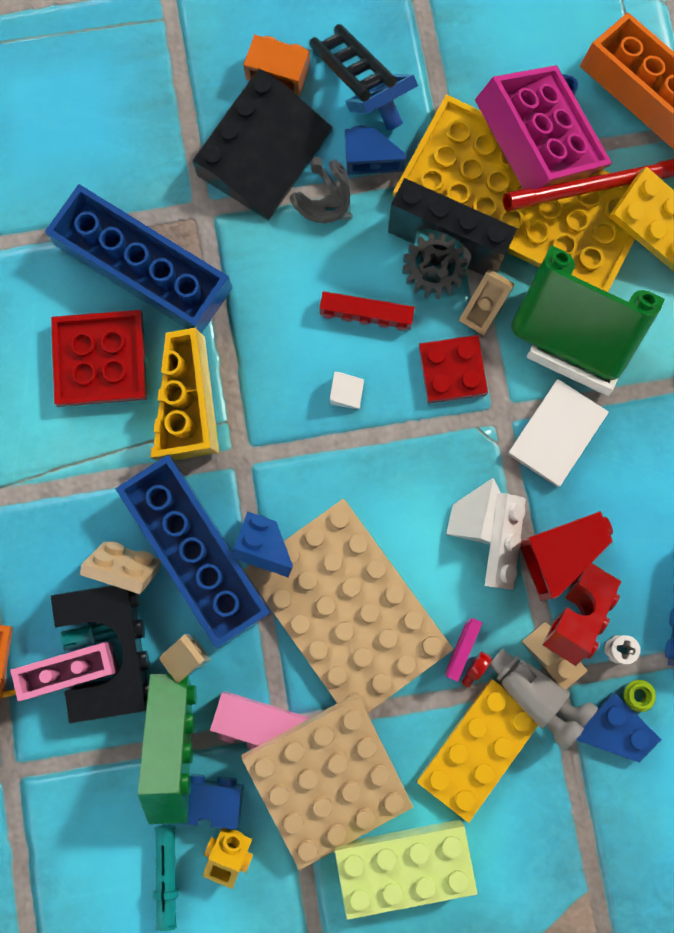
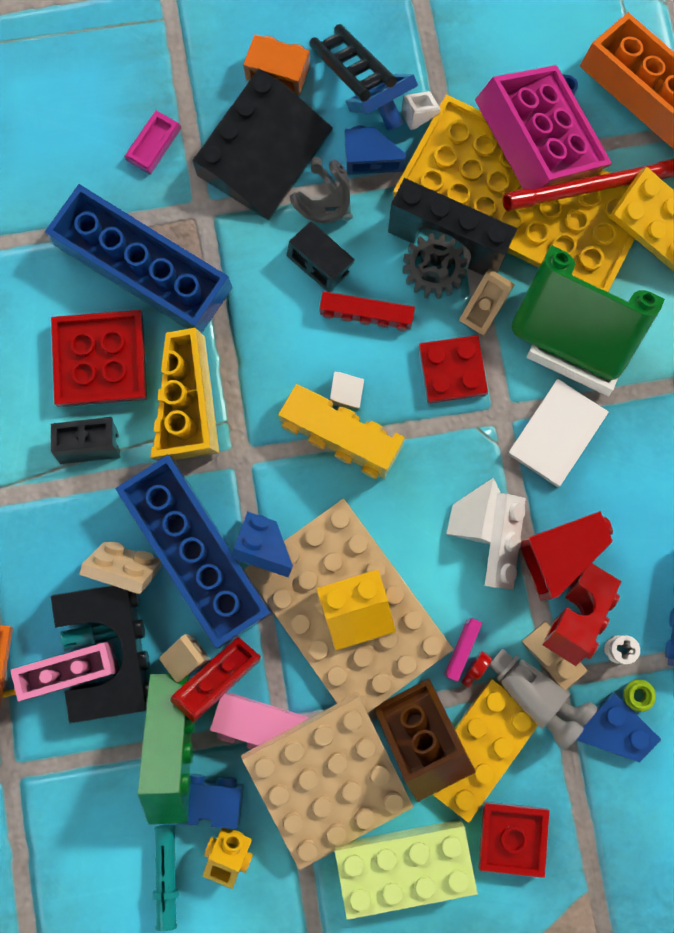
(84, 440): none -> black hinge
(153, 142): none -> dark pink tile
(215, 679): none -> red tile
(319, 256): none -> black hinge
(341, 432): none -> yellow wedge
(356, 609): none -> yellow slope
(419, 109): none -> white slope
(423, 740): none -> reddish brown slope
(513, 839): none -> red plate

